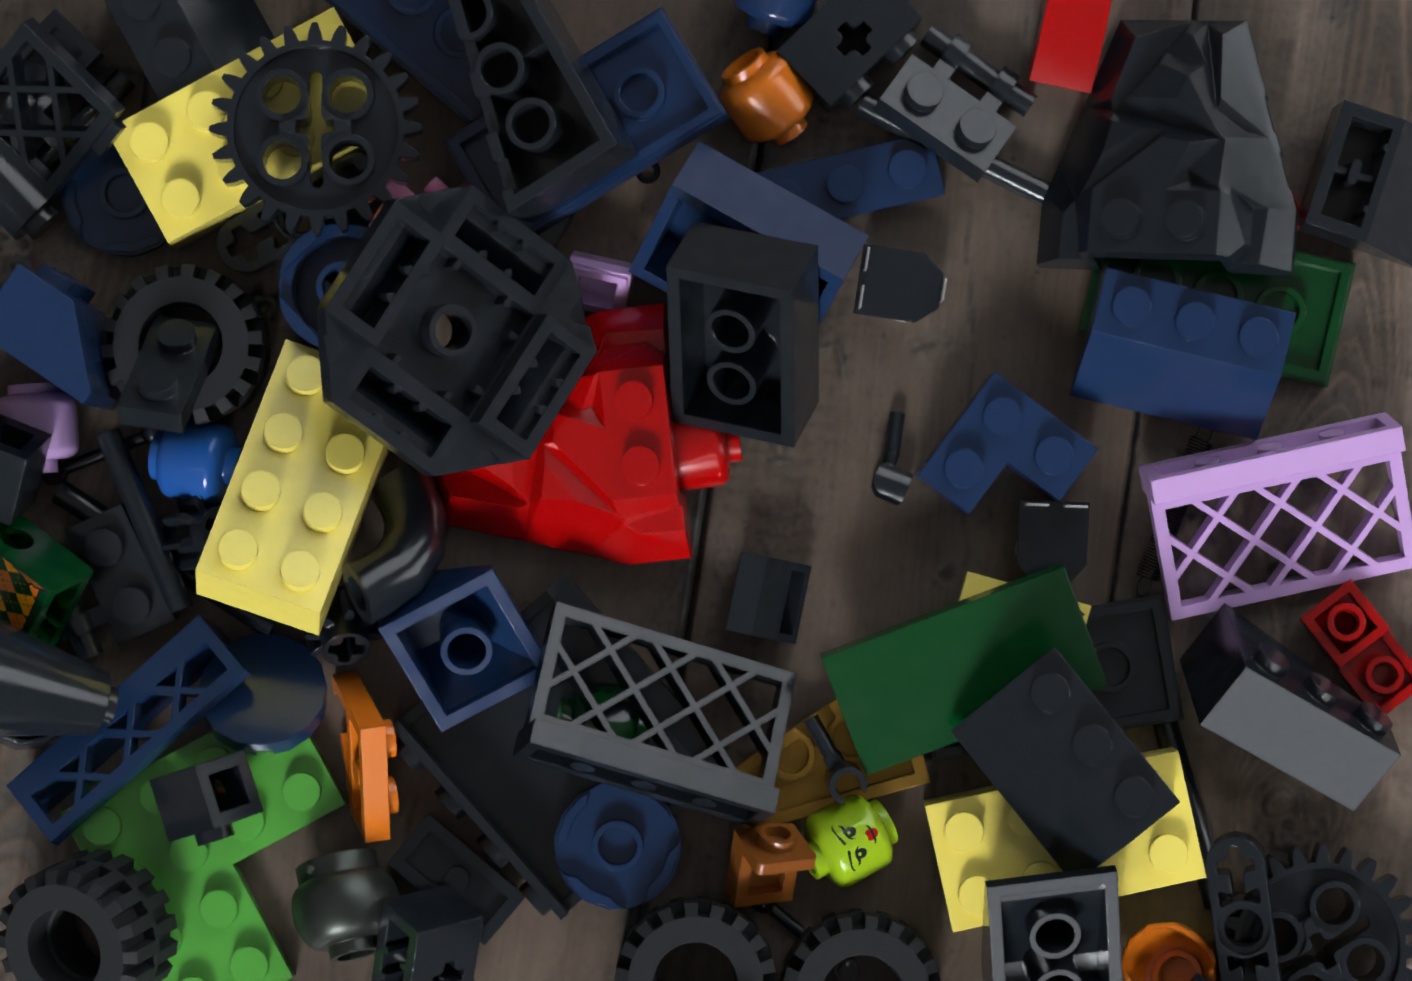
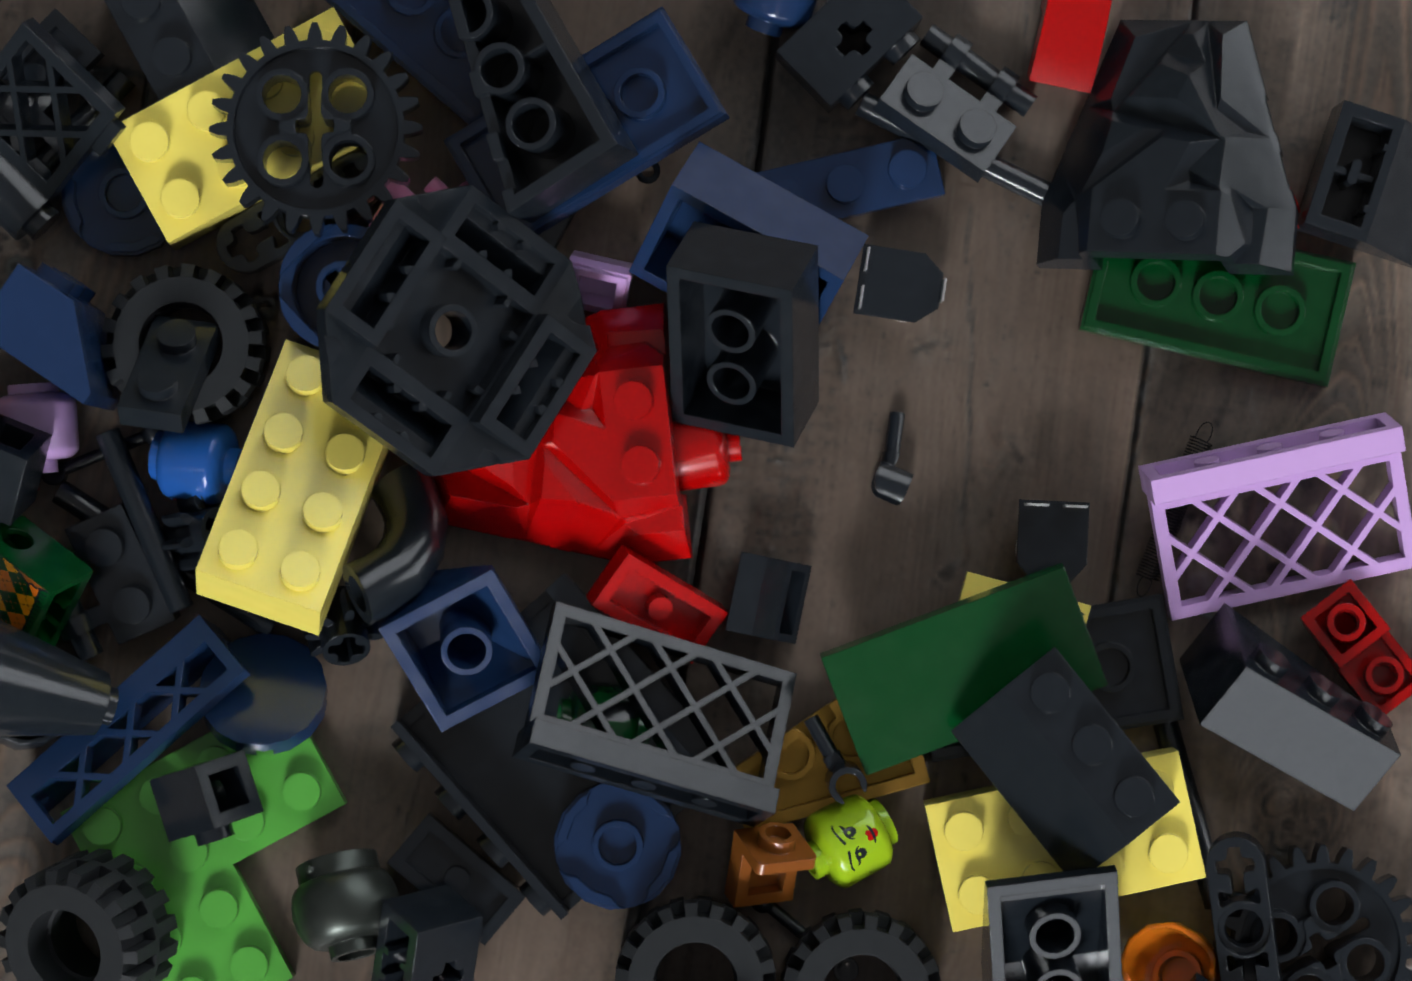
(365, 755): orange wing -> none
(655, 599): none -> red plate
(765, 97): orange head -> none
(999, 431): dark blue brick -> none
(1181, 353): dark blue slope -> none

